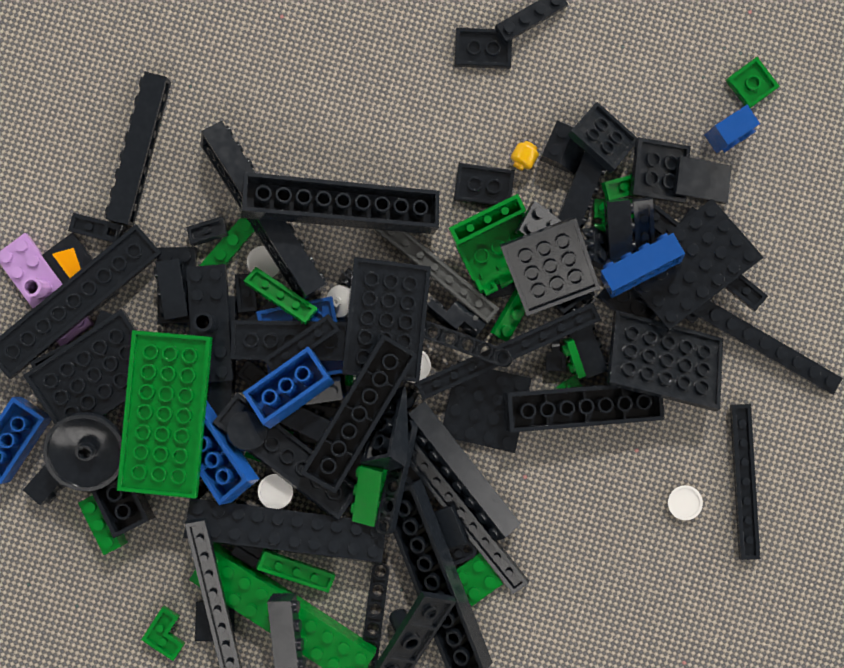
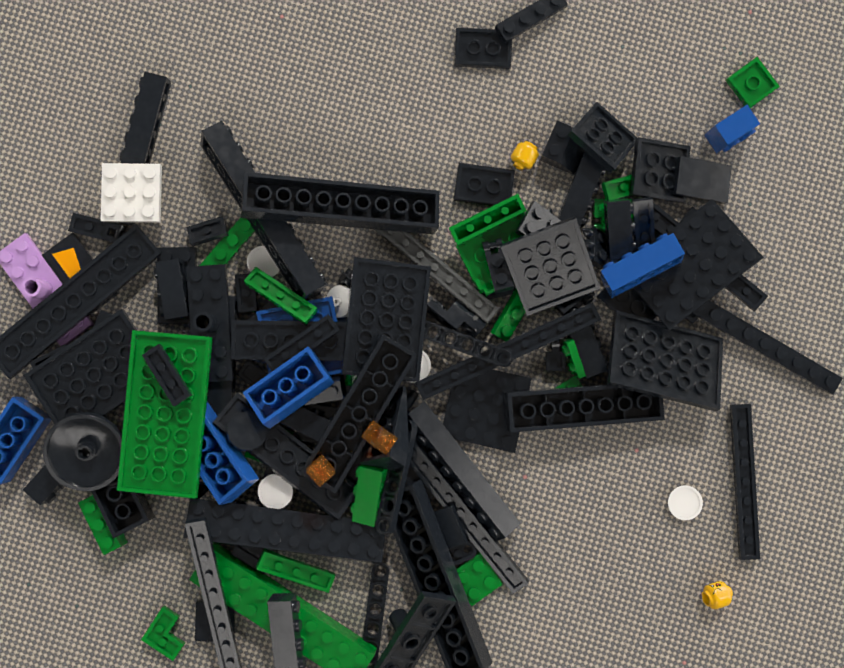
(131, 192): none -> white plate
(167, 375): none -> black plate
(320, 470): none -> clear orange brick
(379, 437): none -> clear orange brick
(498, 267): none -> black plate
(717, 595): none -> yellow head

